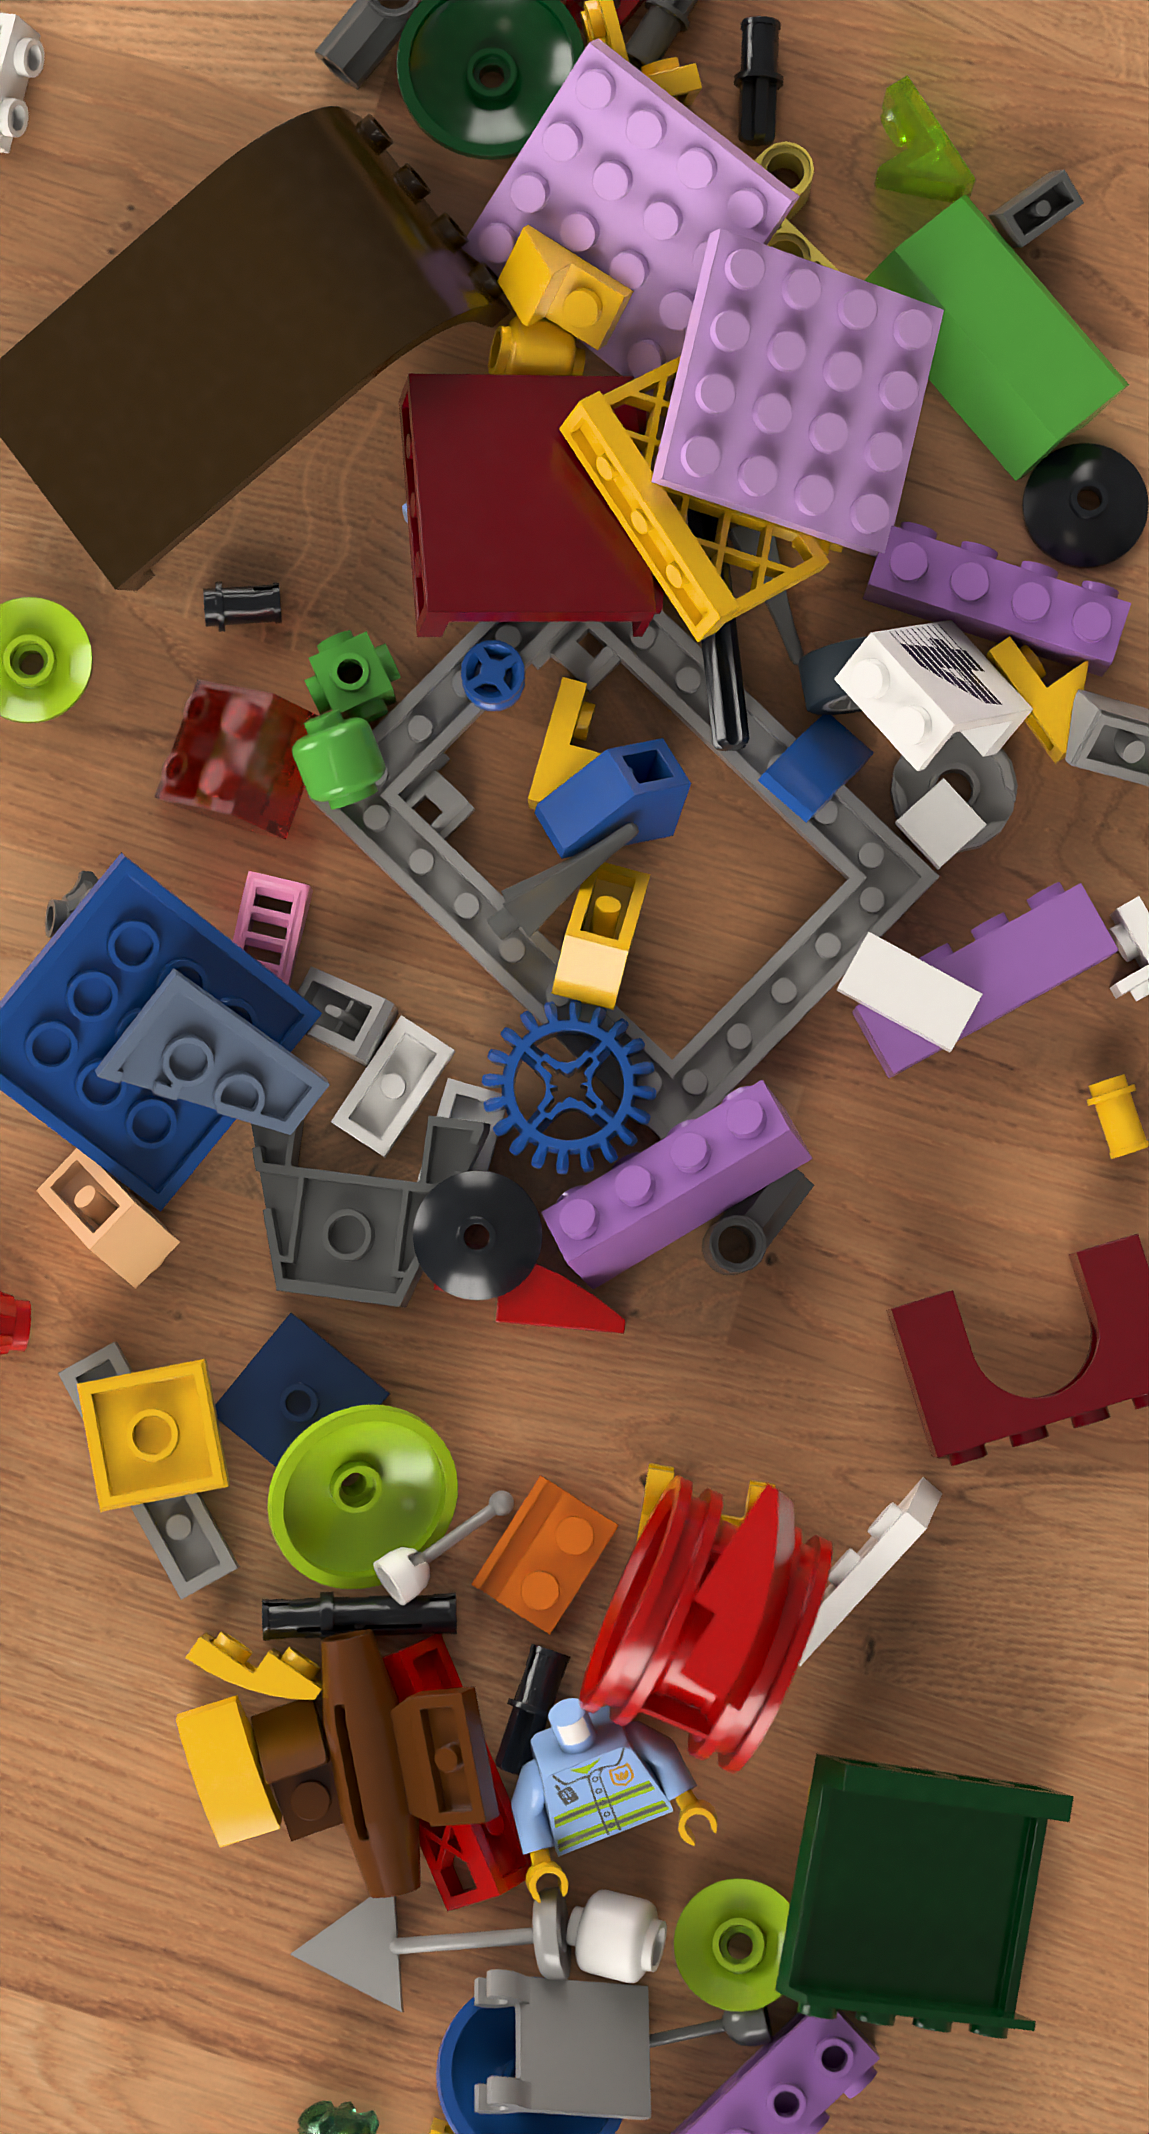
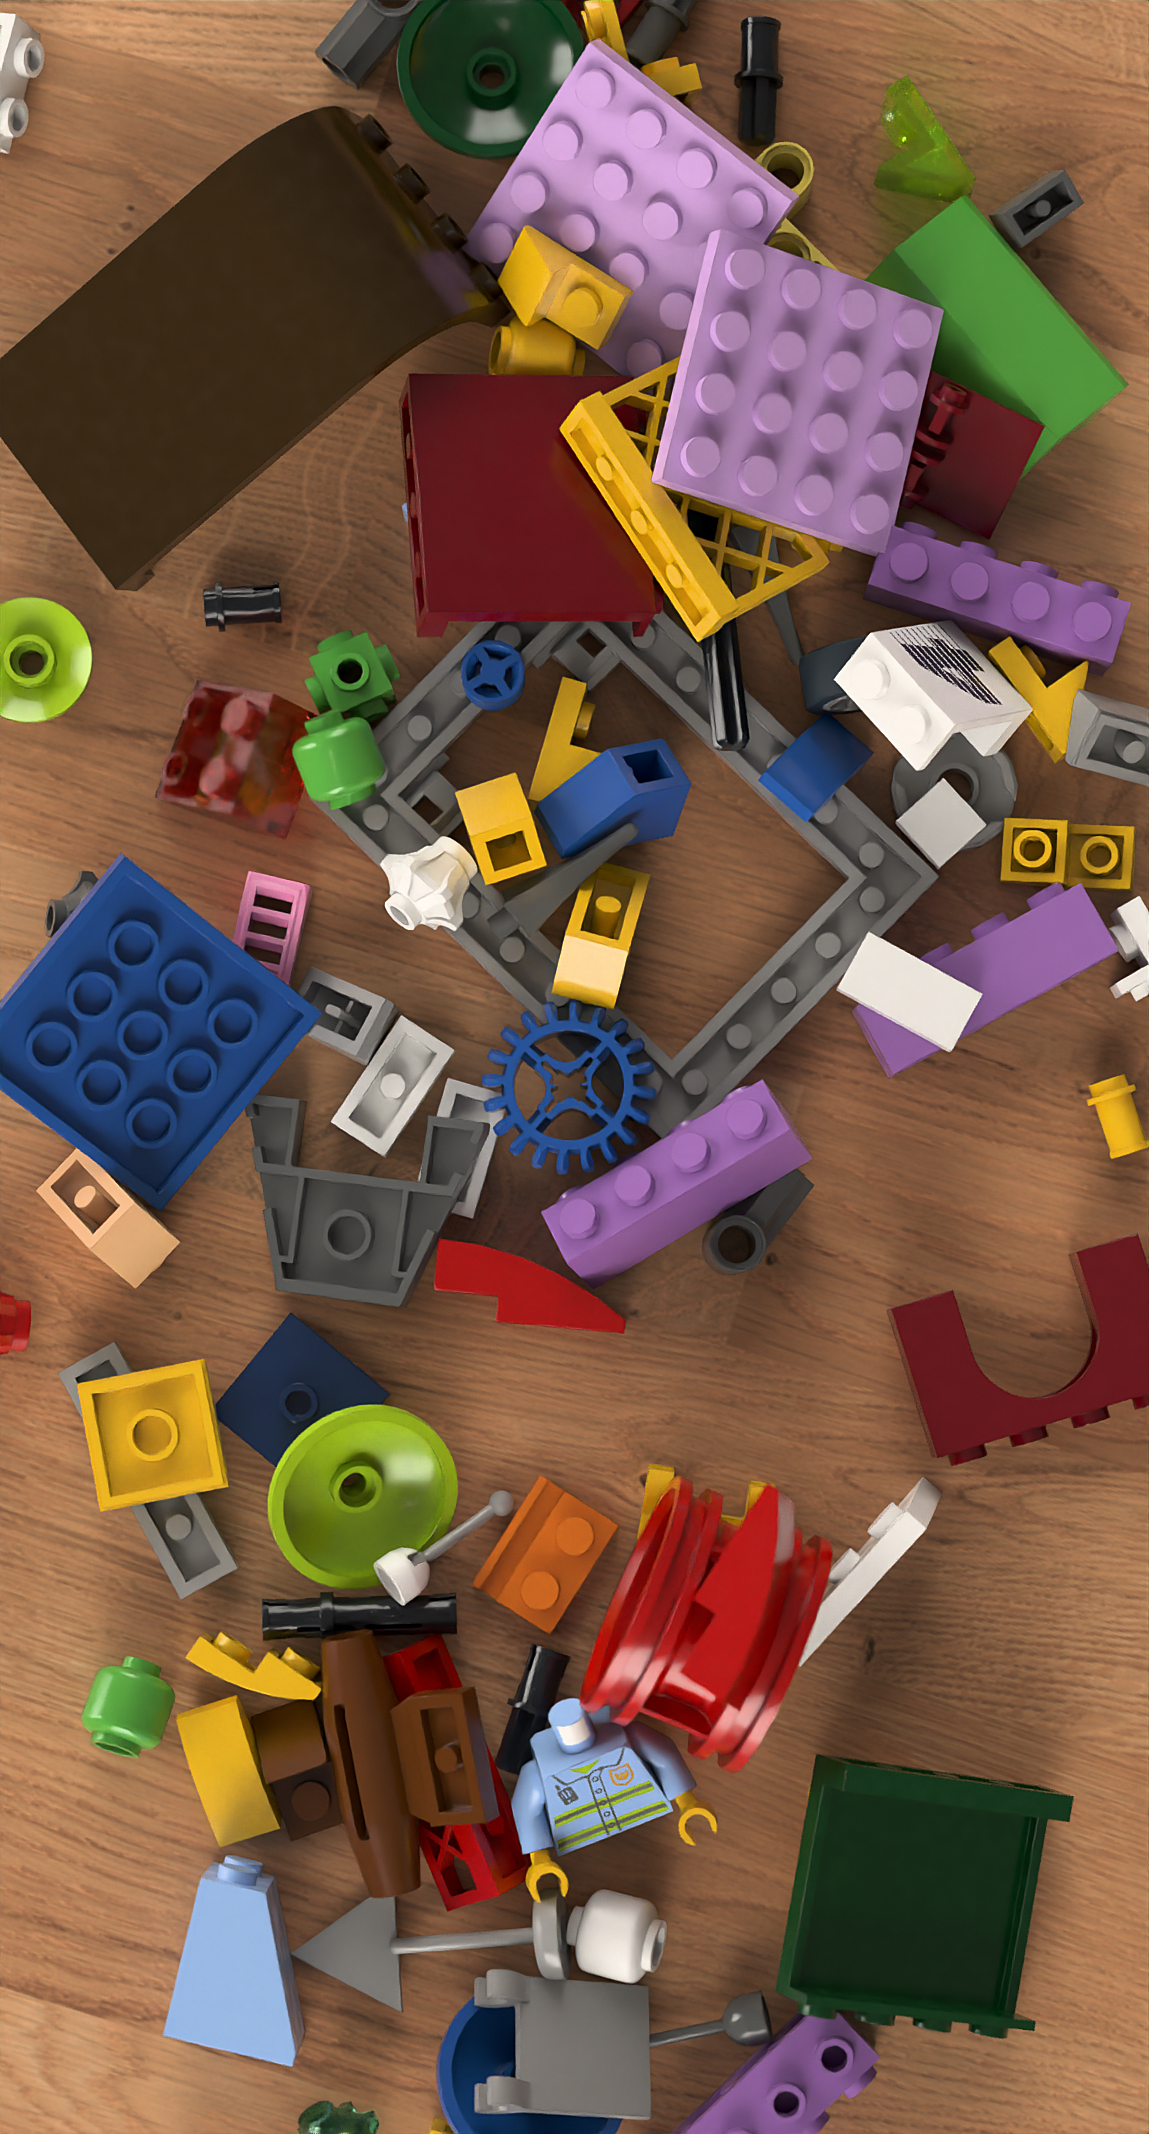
(128, 1707): none -> bright green head
(209, 1055): sand blue wing -> none
(237, 1968): none -> light blue slope
(429, 885): none -> white rock
(500, 828): none -> yellow brick
(502, 1210): black dish -> none
(704, 1937): lime dish -> none
(966, 455): none -> dark red hinge
(1056, 851): none -> yellow slope
(1066, 529): black dish -> none

